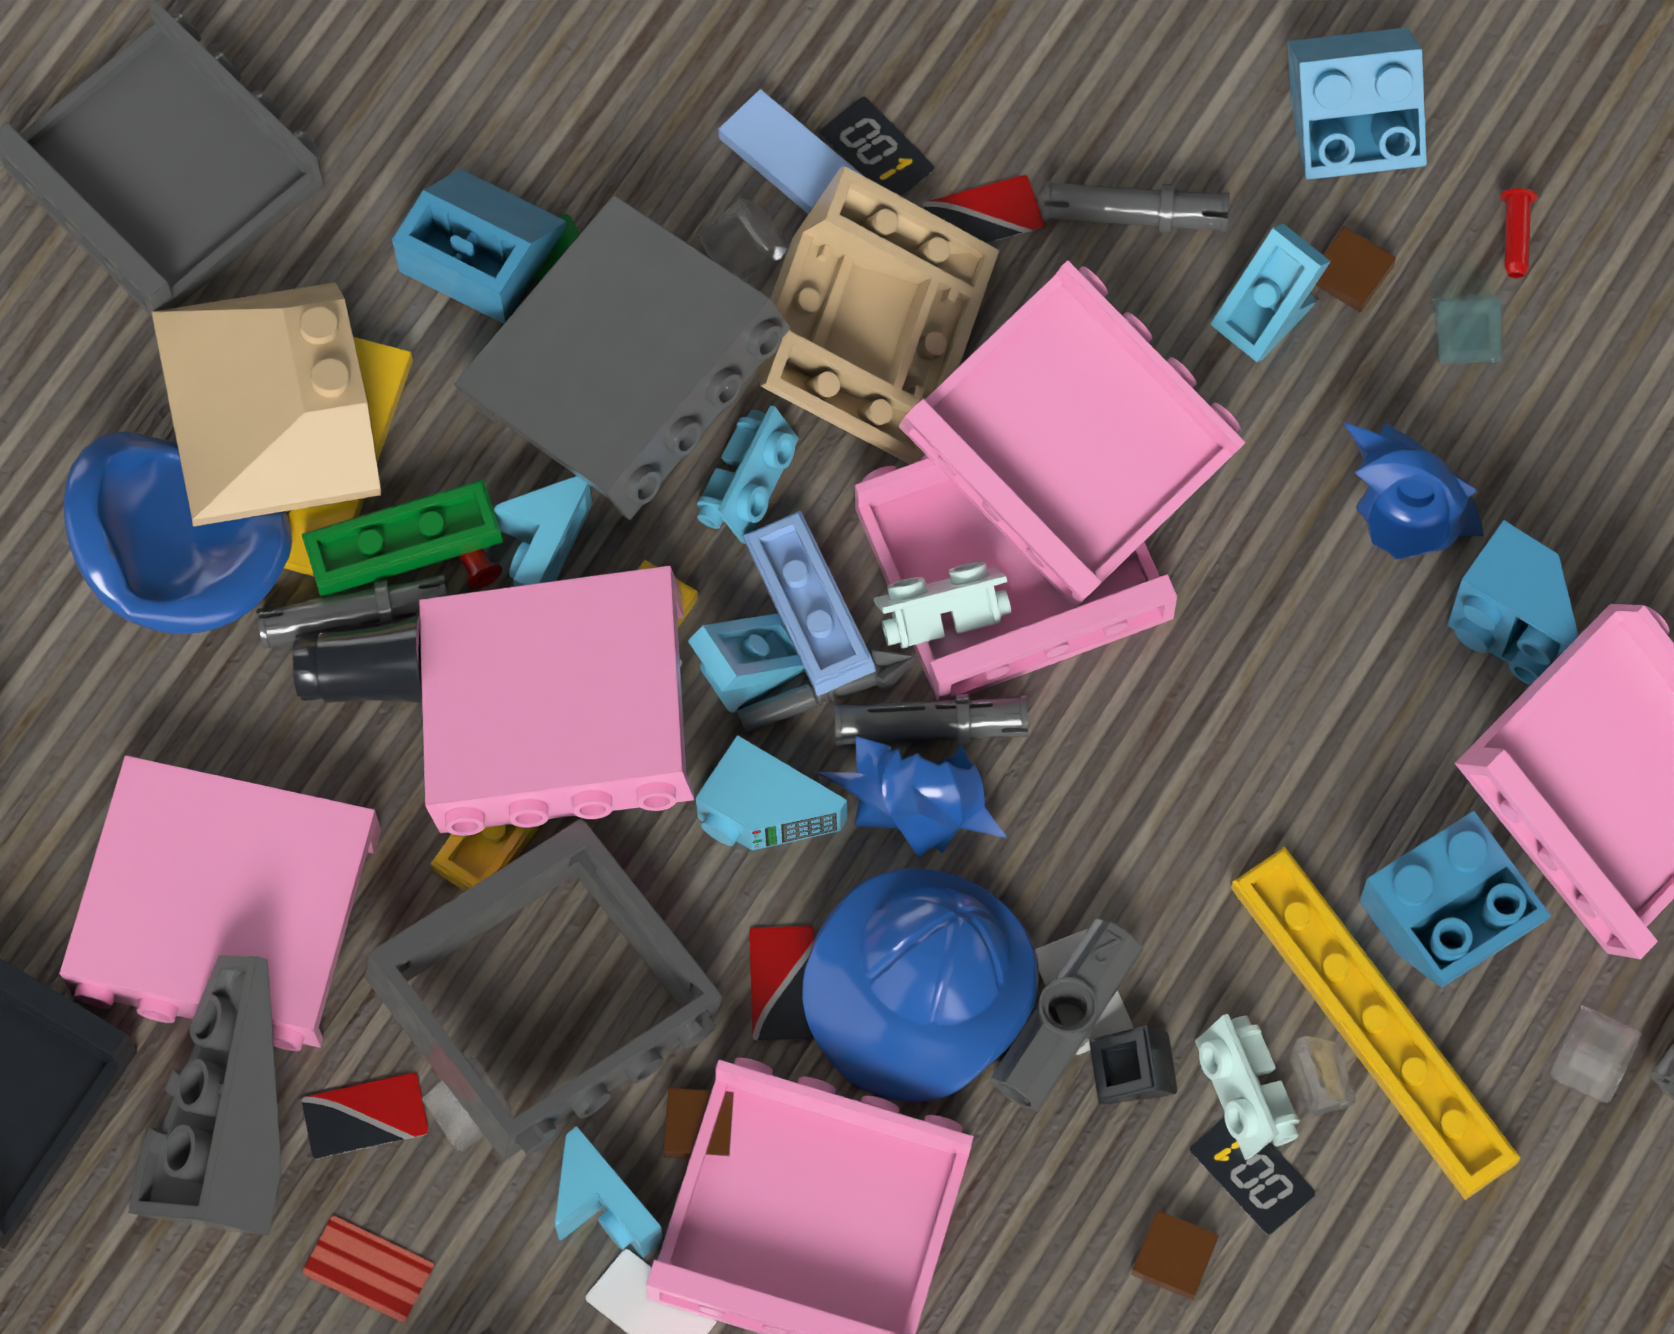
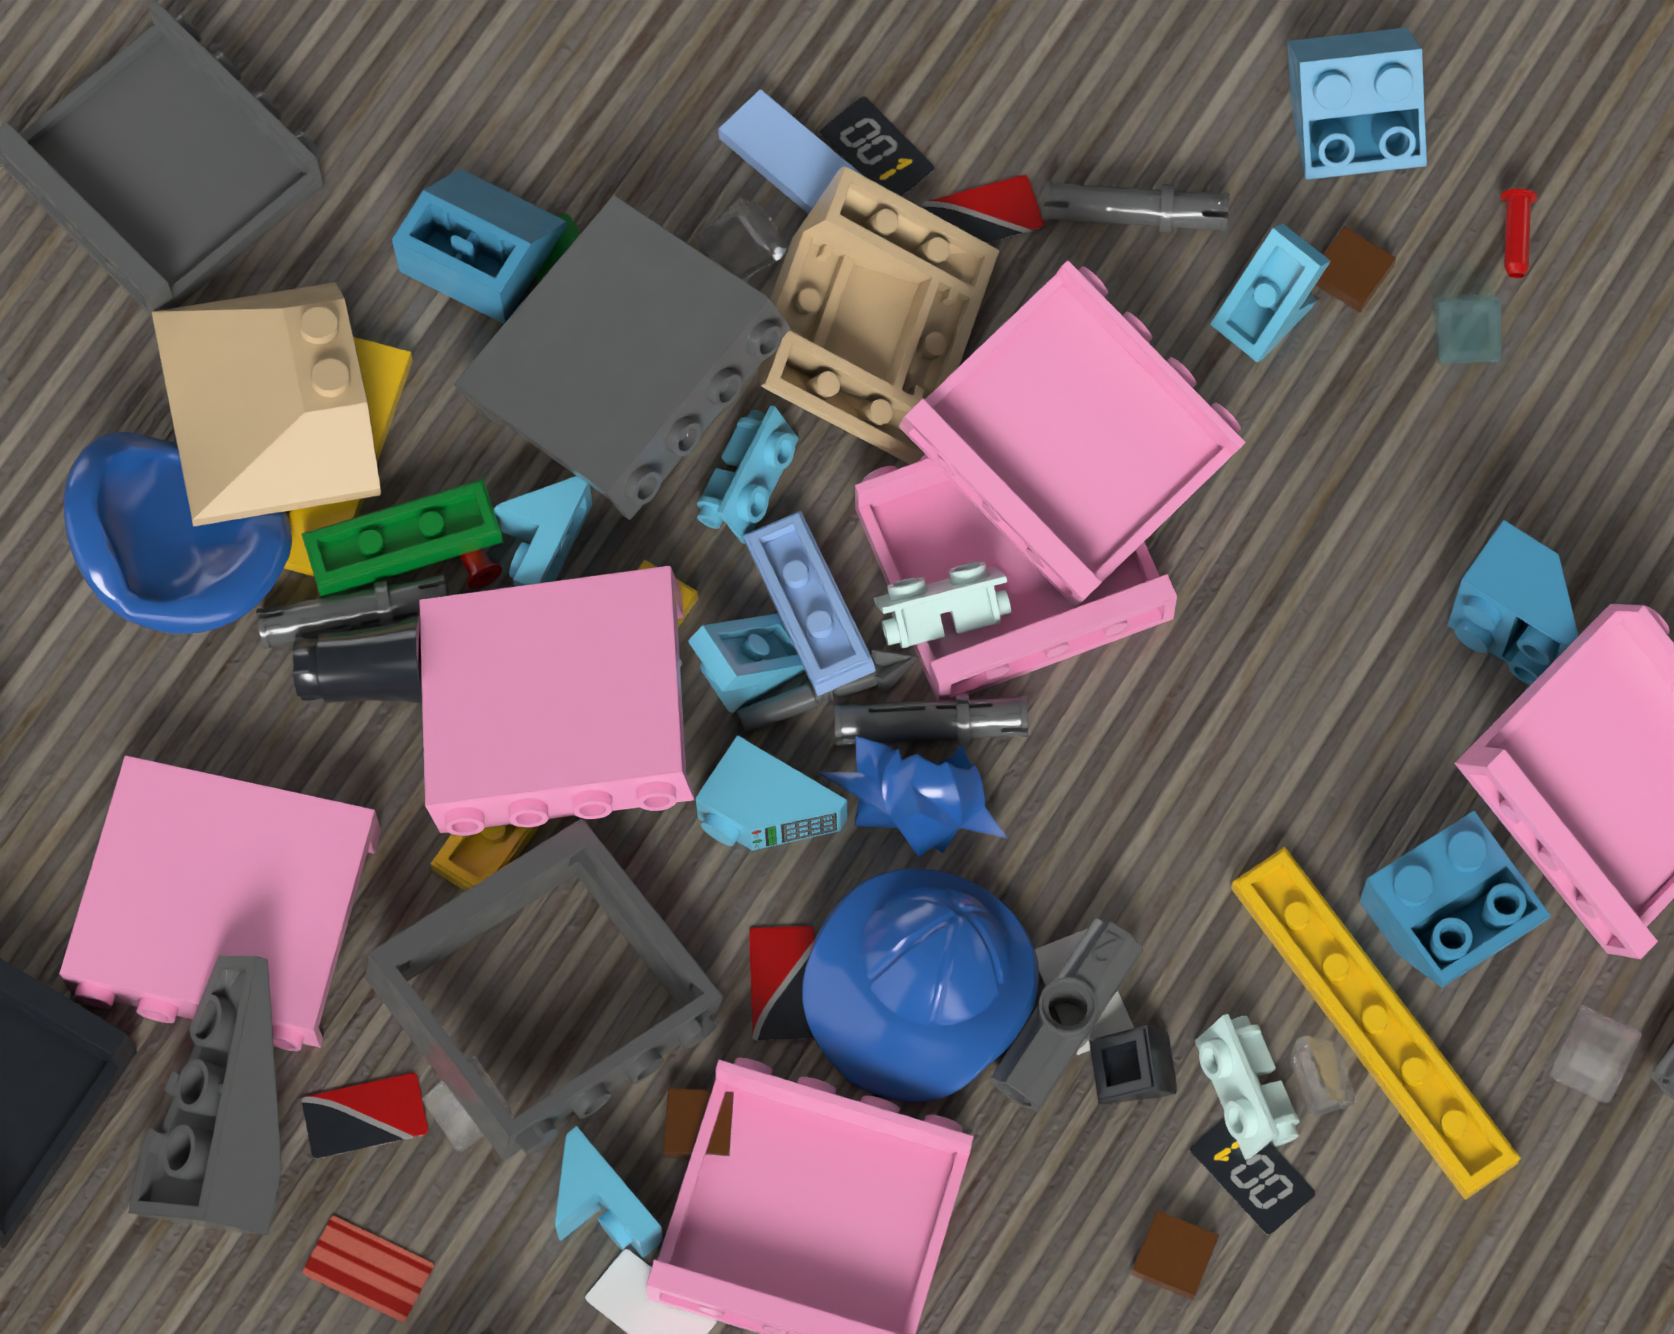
(1411, 495): blue hair -> none

